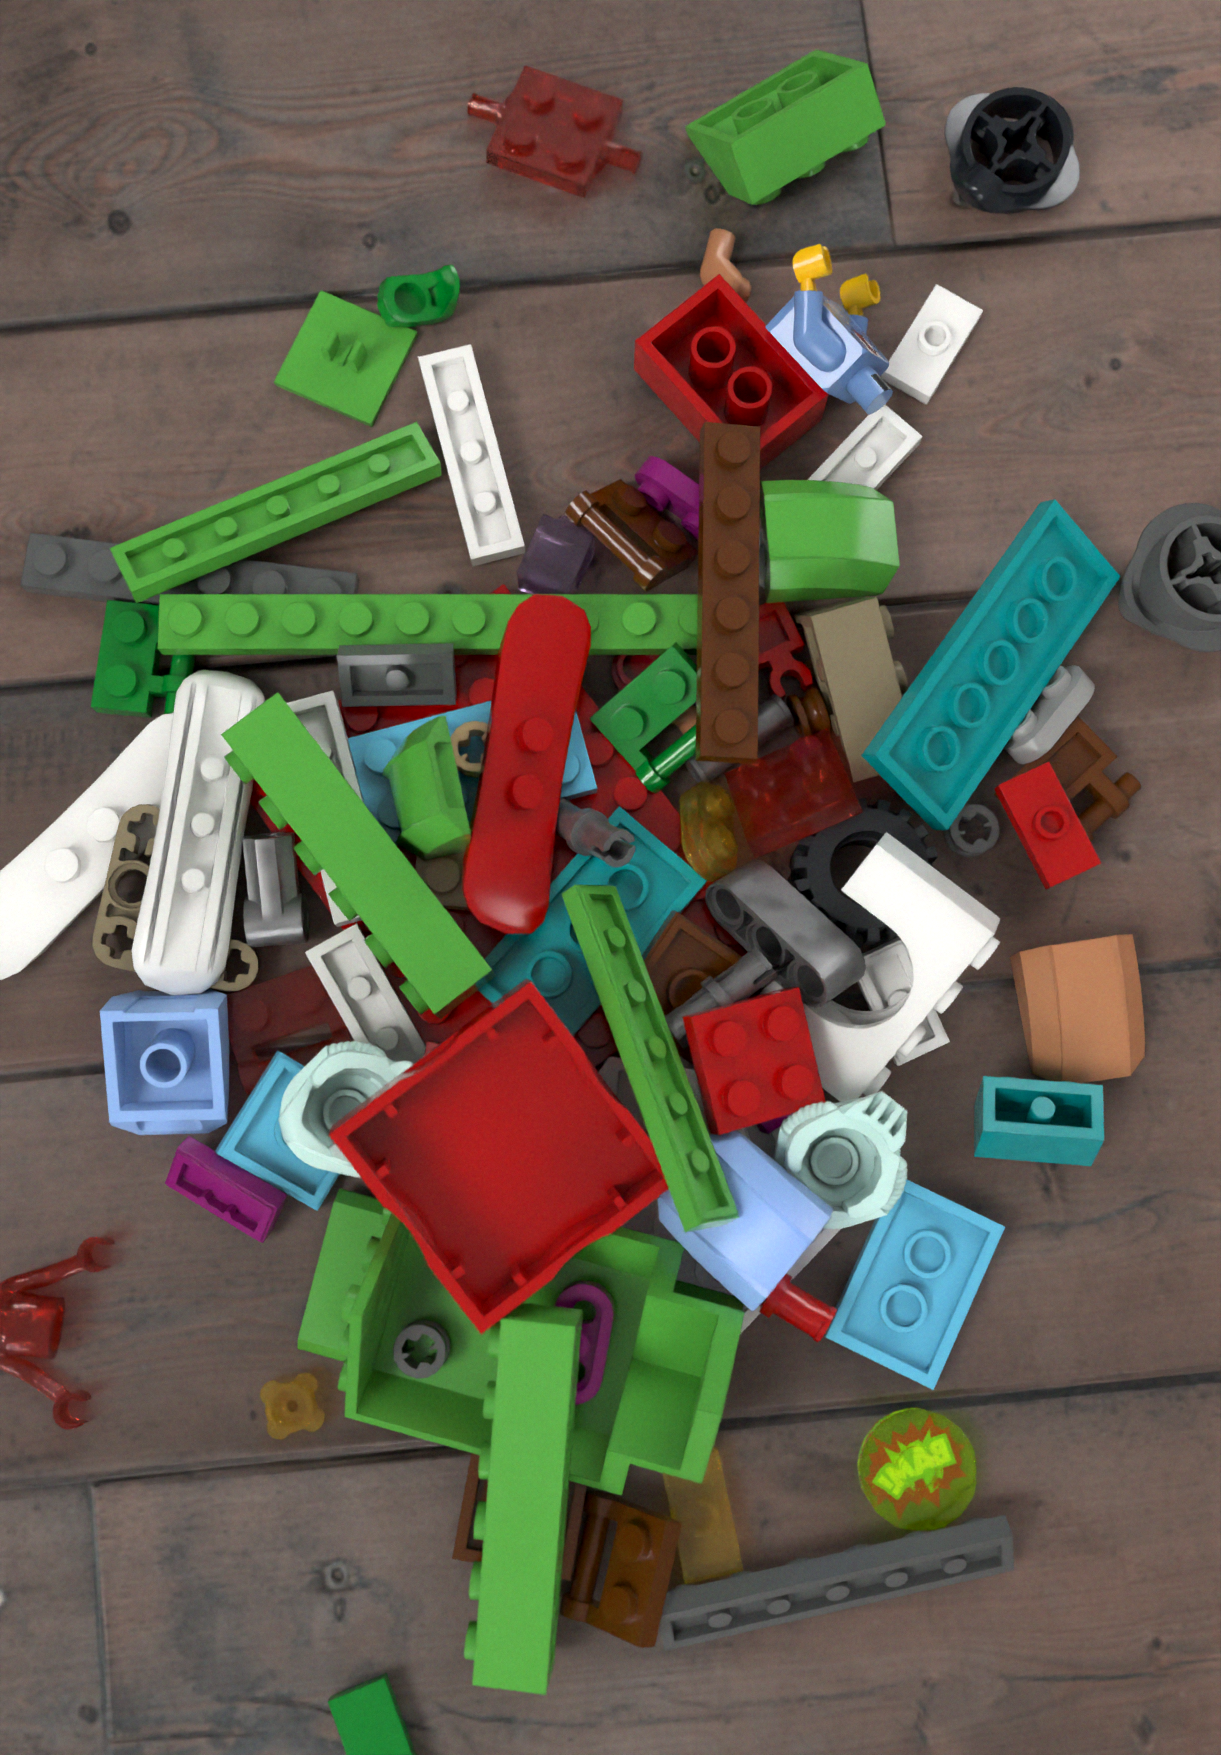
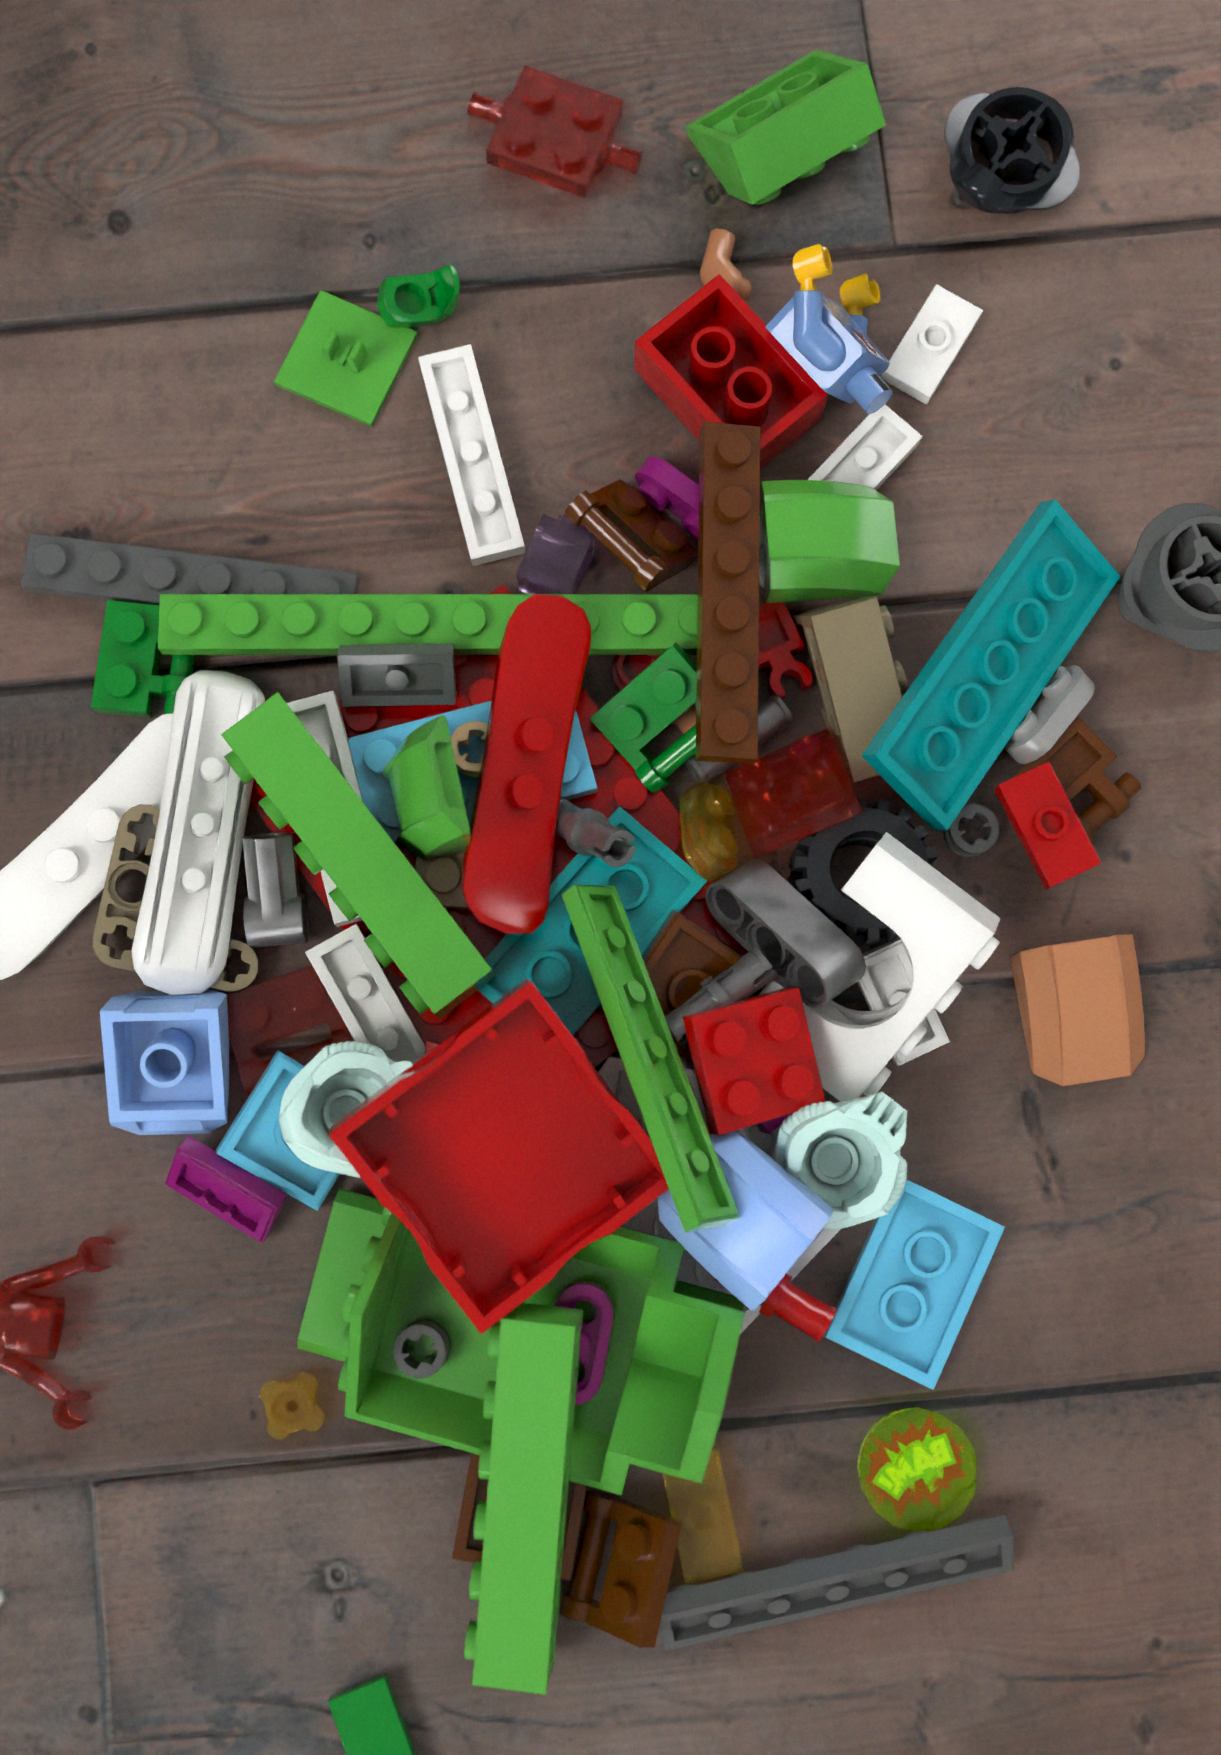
(275, 512): bright green plate -> none
(808, 713): reddish brown bush -> none
(1038, 1120): teal brick -> none

